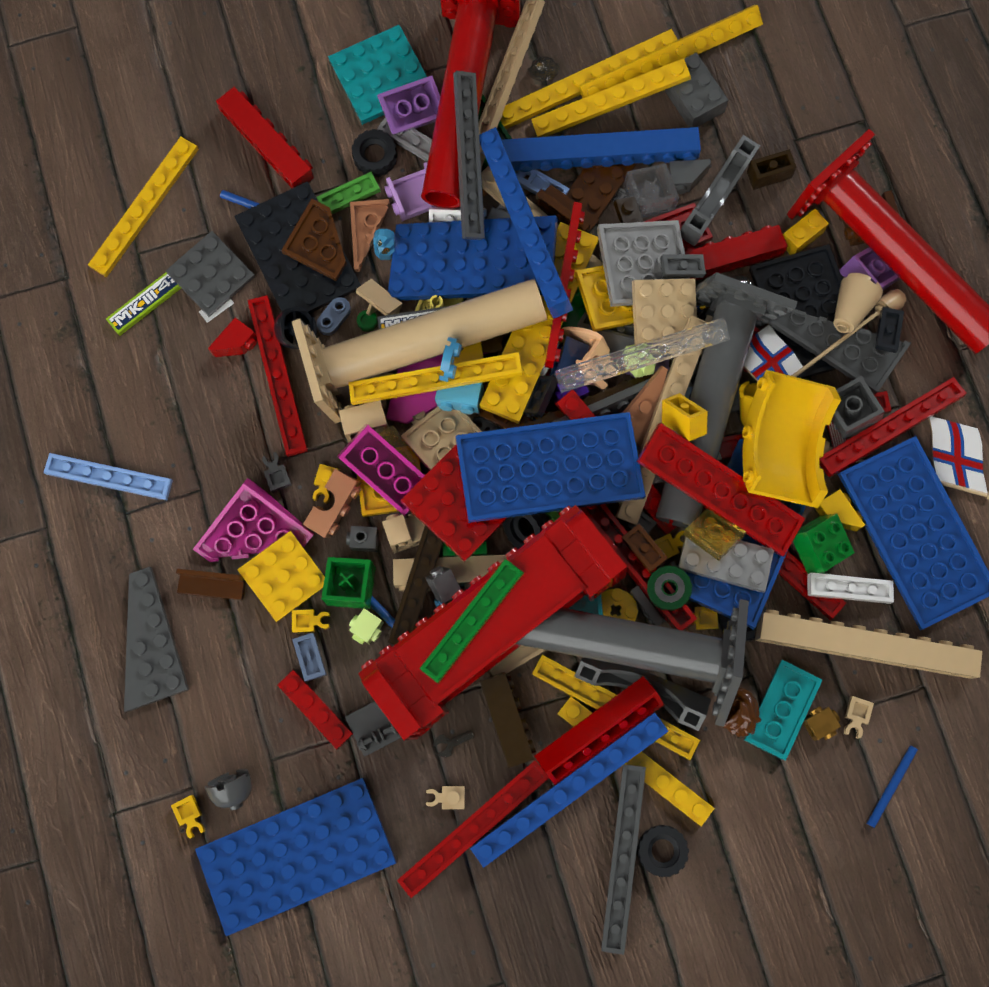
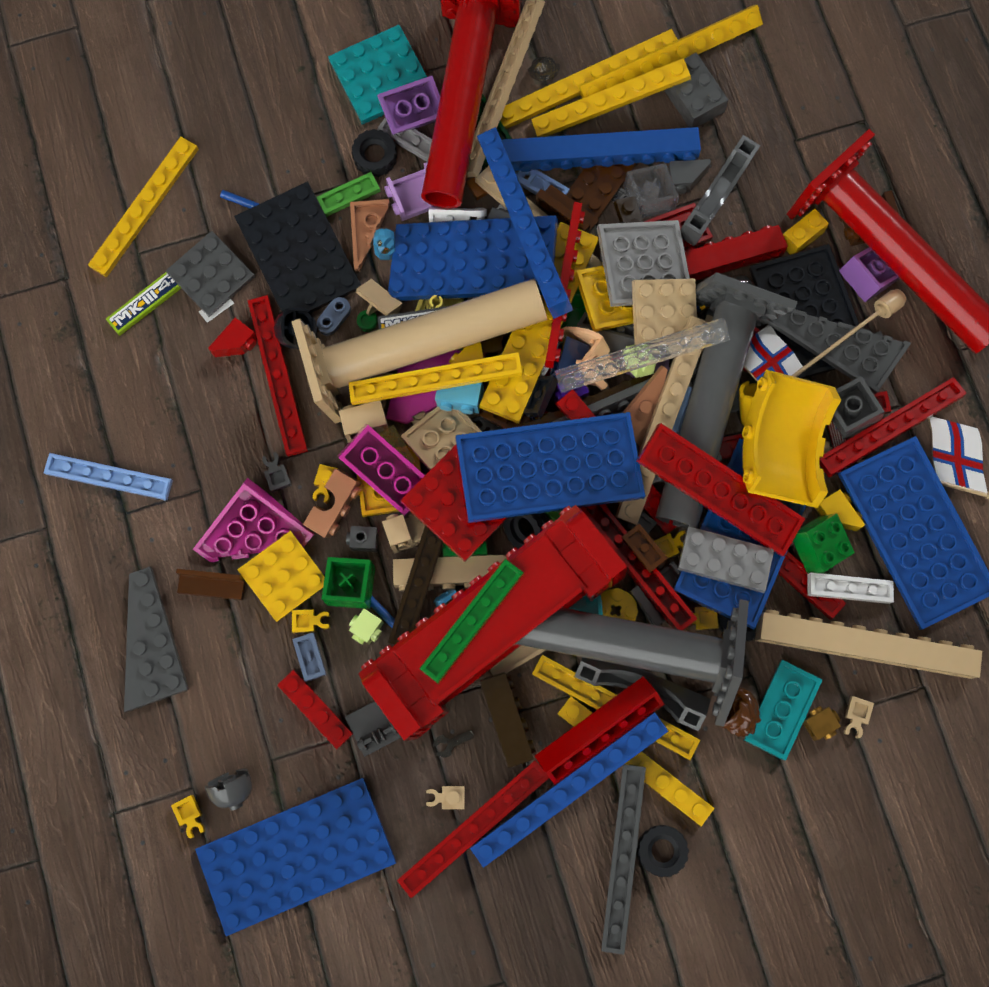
(264, 138): red brick -> none
(317, 241): reddish brown plate -> none
(442, 583): flat silver brick -> none
(448, 359): dark azure plate -> none
(468, 155): dark grey plate -> none
(672, 575): dark green tile -> none
(683, 266): dark grey plate -> none
(684, 417): yellow brick -> none
(714, 534): clear yellow plate -> none
(771, 169): dark brown brick -> none
(855, 301): tan cone -> none
(889, 329): black plate -> none
(892, 786): blue bar -> none

